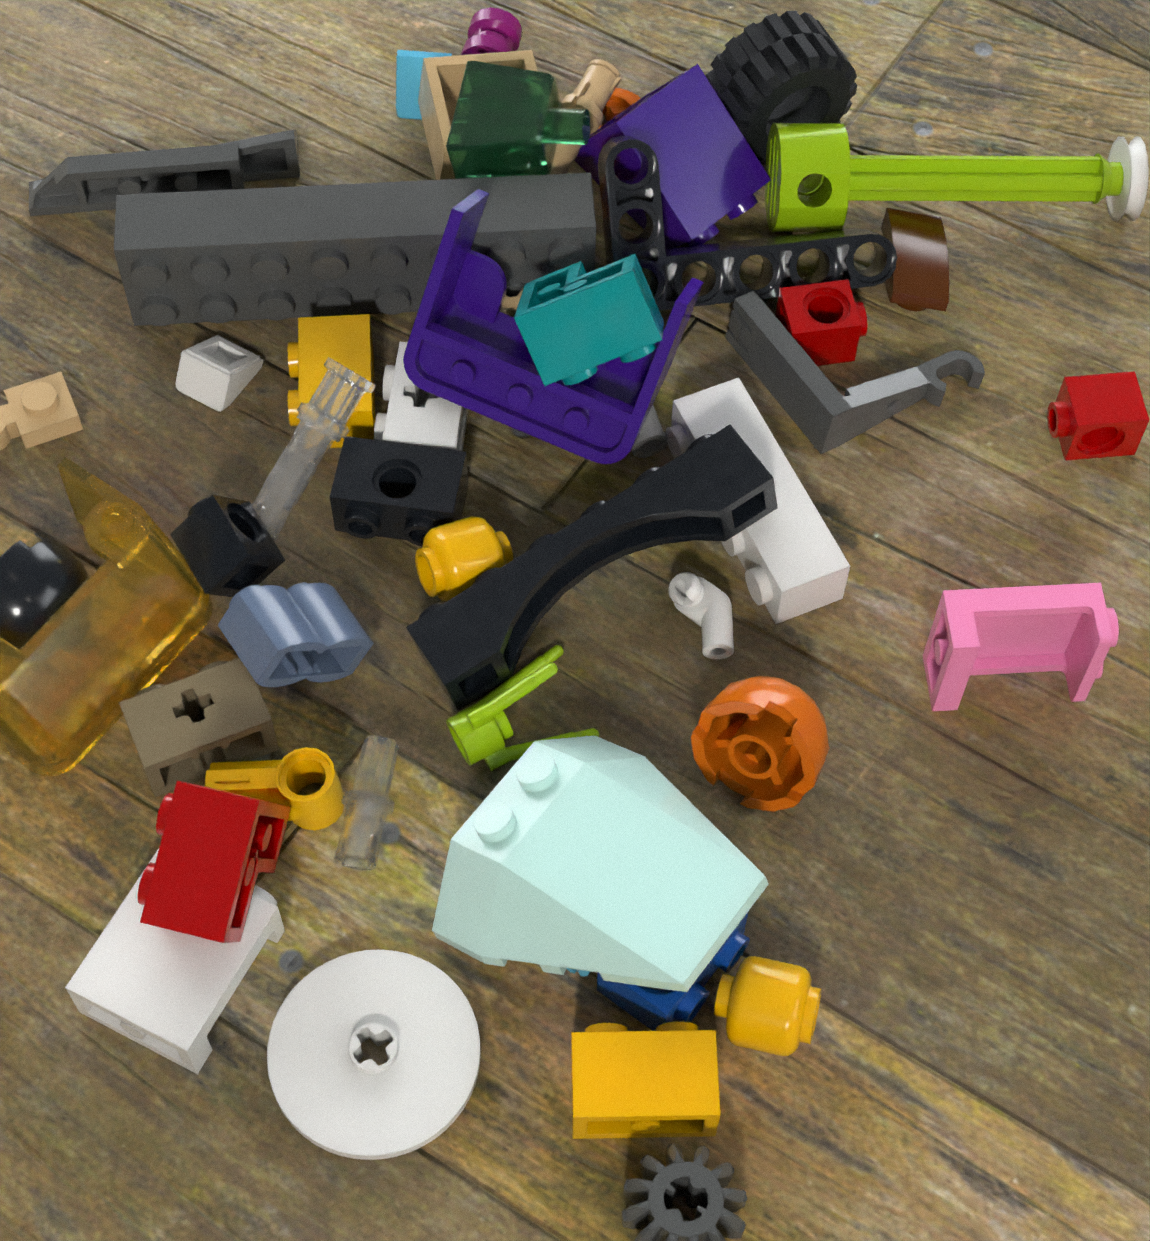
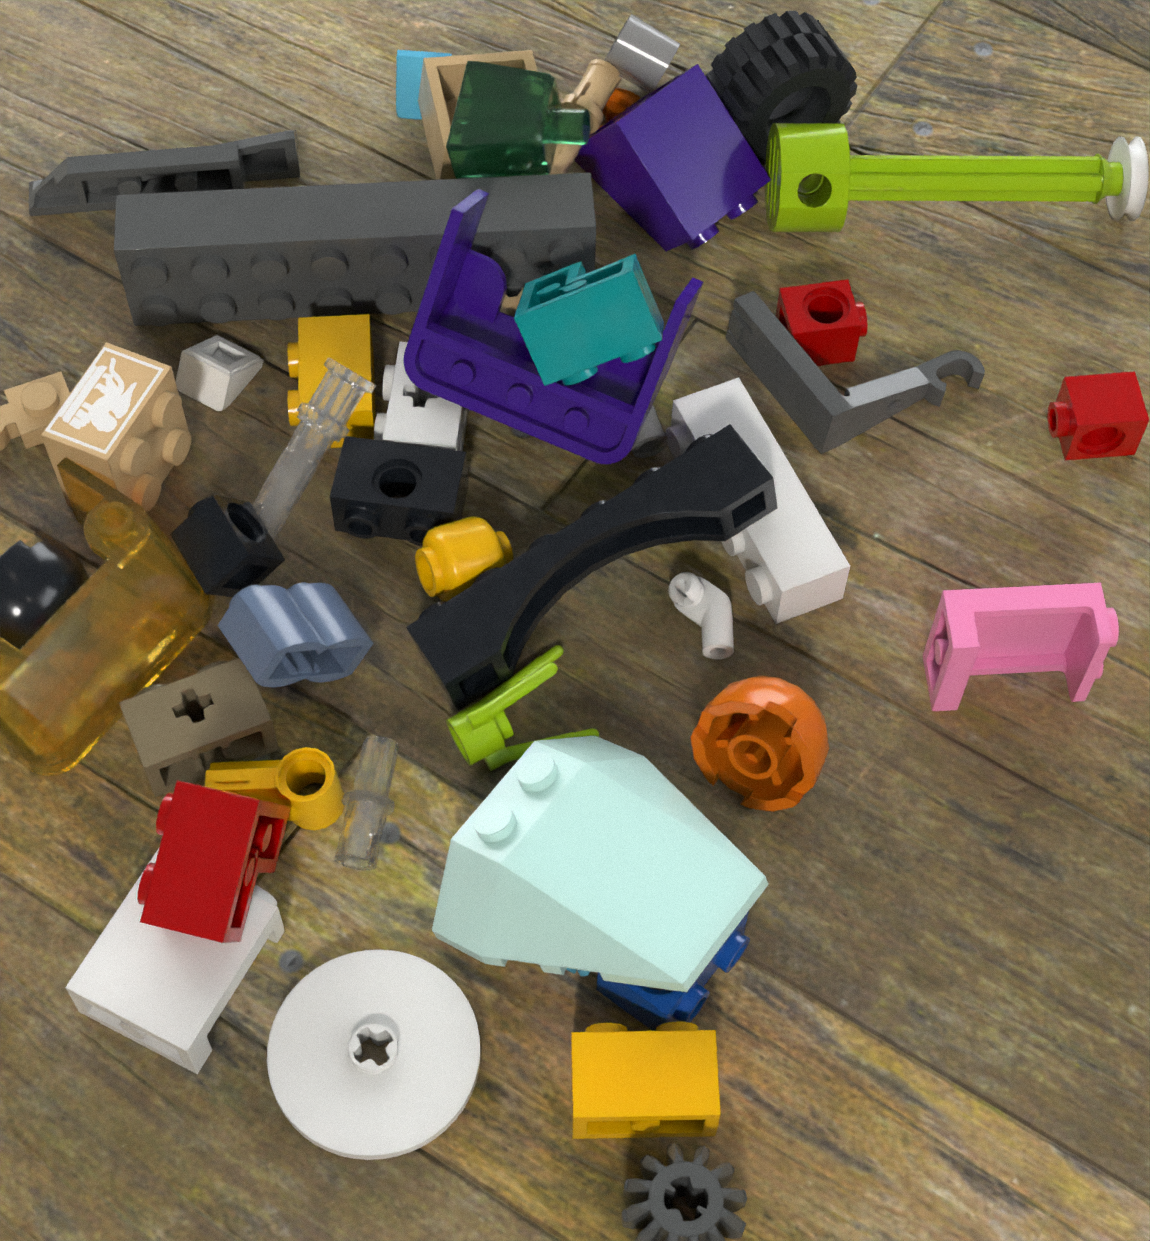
(122, 425): none -> tan brick
(492, 32): magenta wheel -> none
(641, 53): none -> light grey beam
(723, 259): black beam -> none
(768, 1005): yellow head -> none
(922, 260): reddish brown slope -> none

